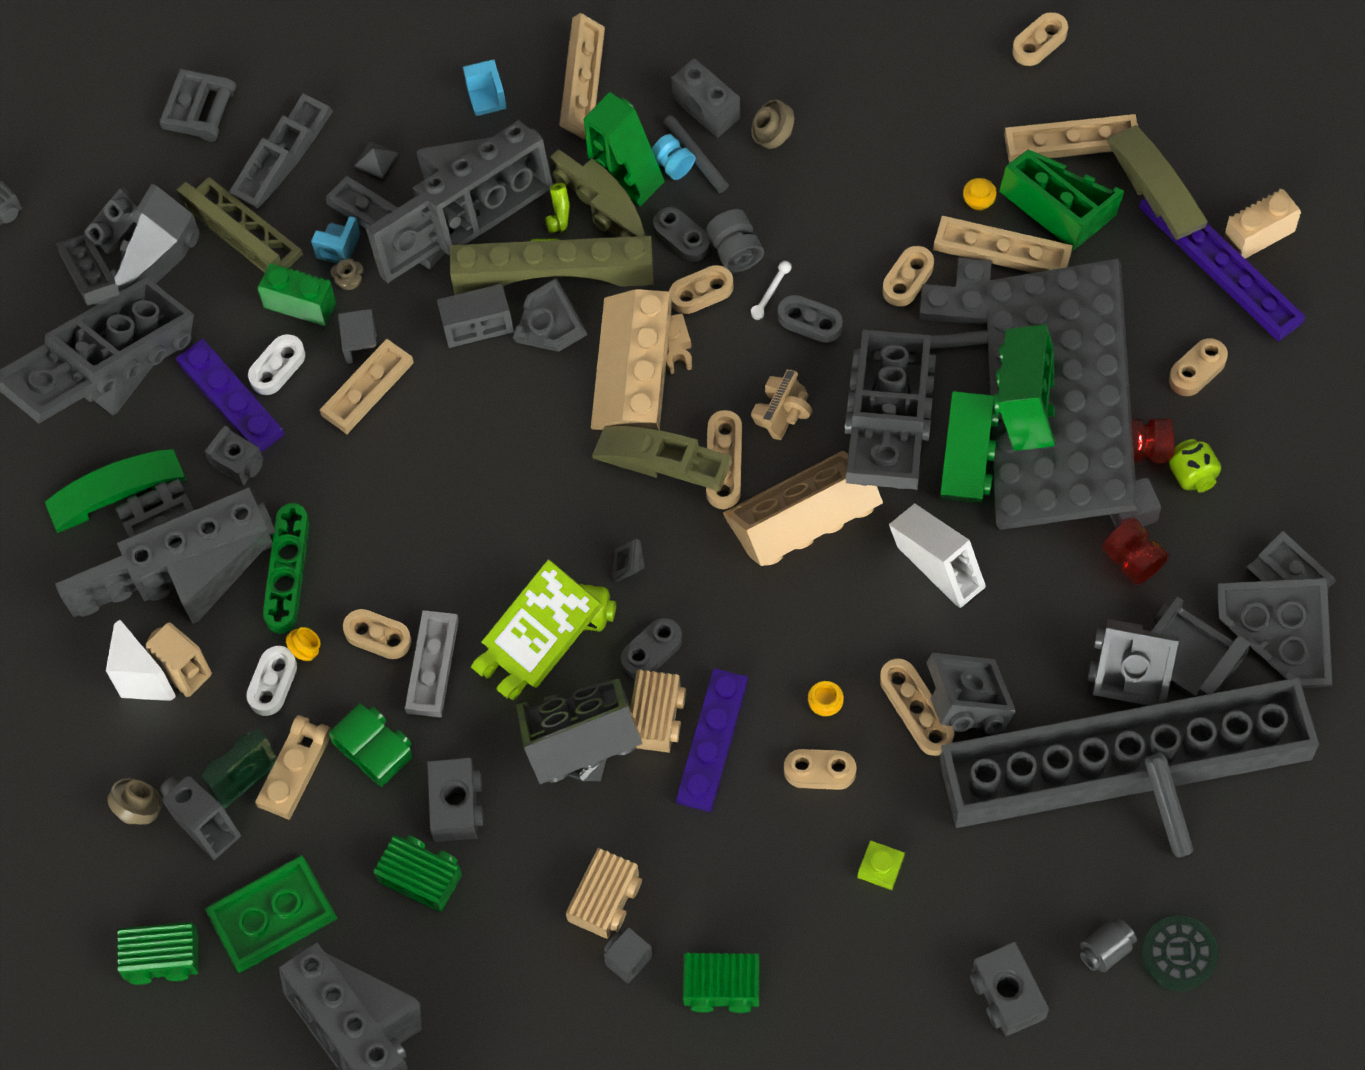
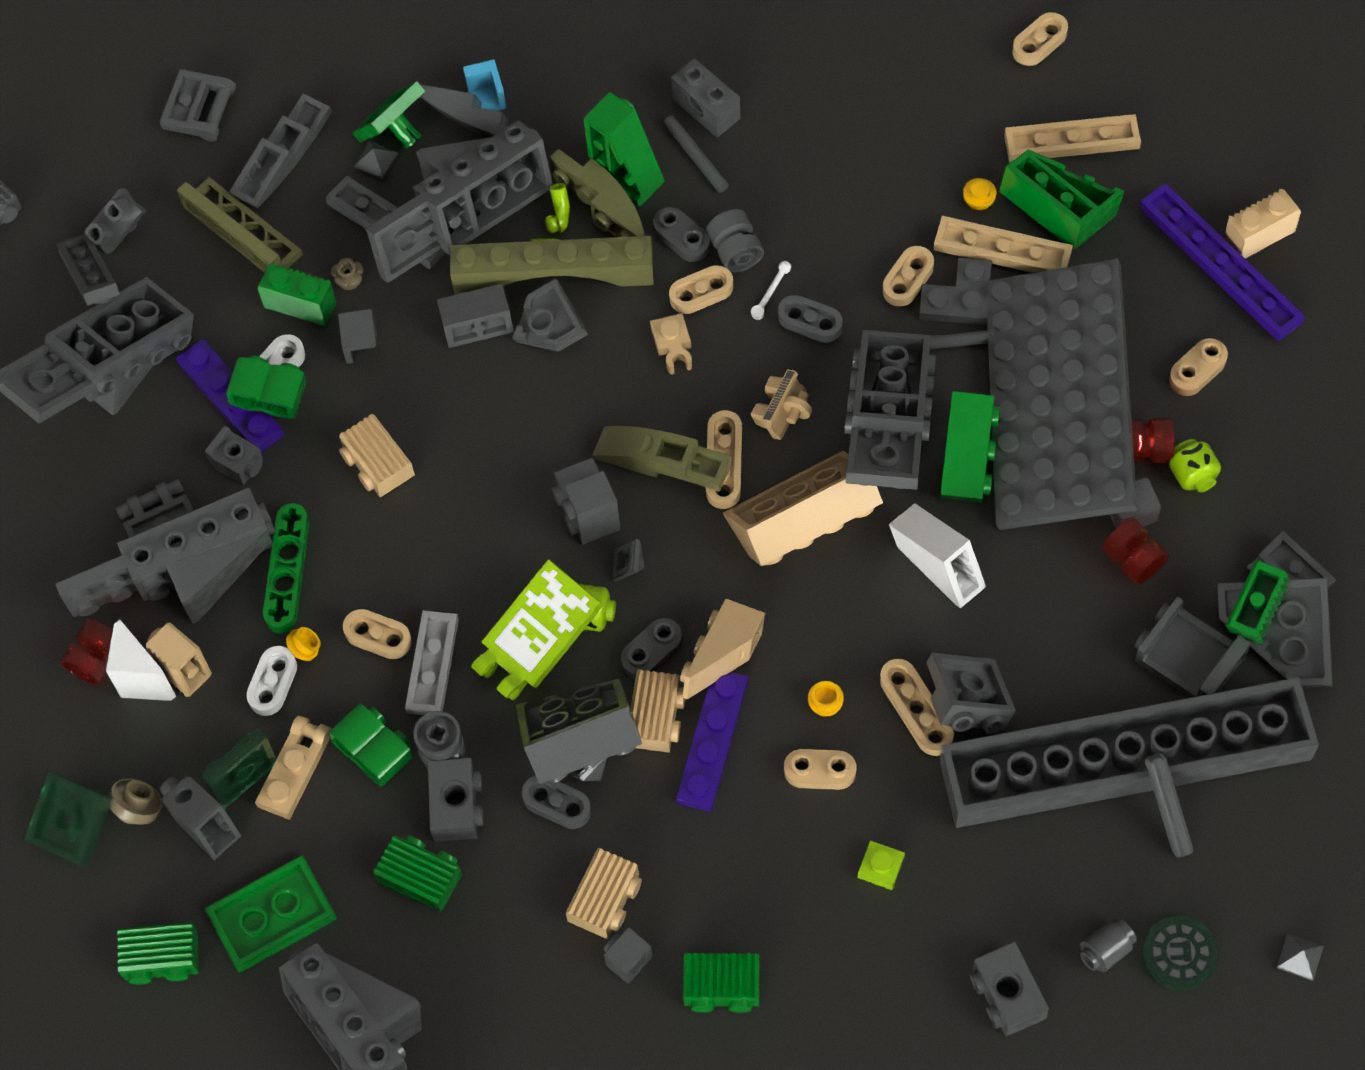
(68, 819): none -> clear green plate
(92, 639): none -> clear red wheel
(111, 484): green slope -> none
(159, 239): dark grey wedge -> none
(266, 387): none -> green brick
(337, 241): medium azure panel -> none
(366, 386): tan plate -> none
(375, 455): none -> tan brick
(391, 115): none -> green tile
(438, 737): none -> dark grey wheel
(465, 110): none -> dark grey slope
(558, 802): none -> dark grey plate
(581, 73): tan plate -> none
(587, 501): none -> dark grey brick
(632, 360): tan slope -> none
(673, 157): medium azure wheel -> none
(728, 644): none -> tan slope
(772, 124): dark tan plate -> none
(1025, 386): green wedge -> none
(1132, 663): dark grey plate -> none
(1157, 182): olive slope -> none
(1258, 602): none -> green brick
(1300, 957): none -> dark grey slope

